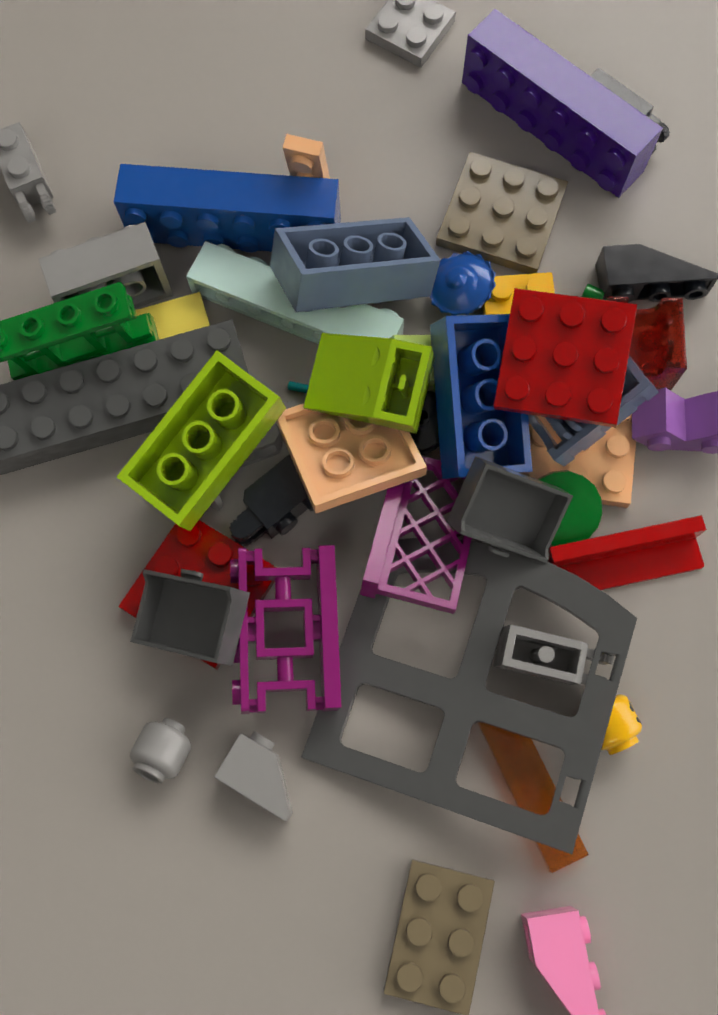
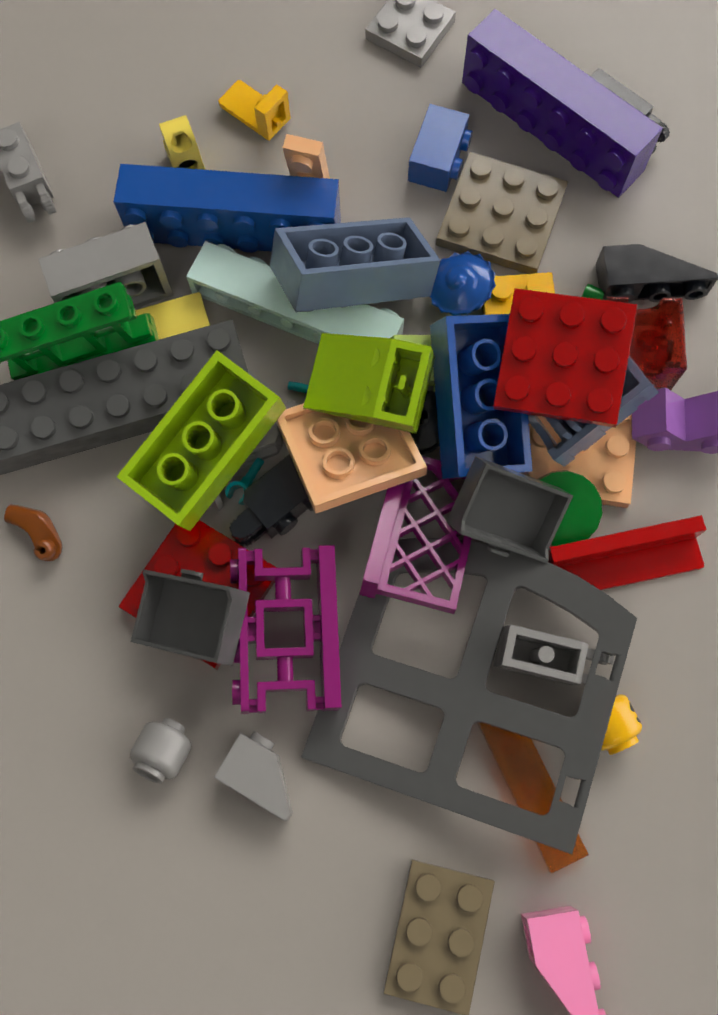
(39, 528): none -> dark orange arm
(180, 143): none -> light yellow leg
(246, 481): none -> teal hand
(260, 112): none -> yellow bracket
(438, 148): none -> brick

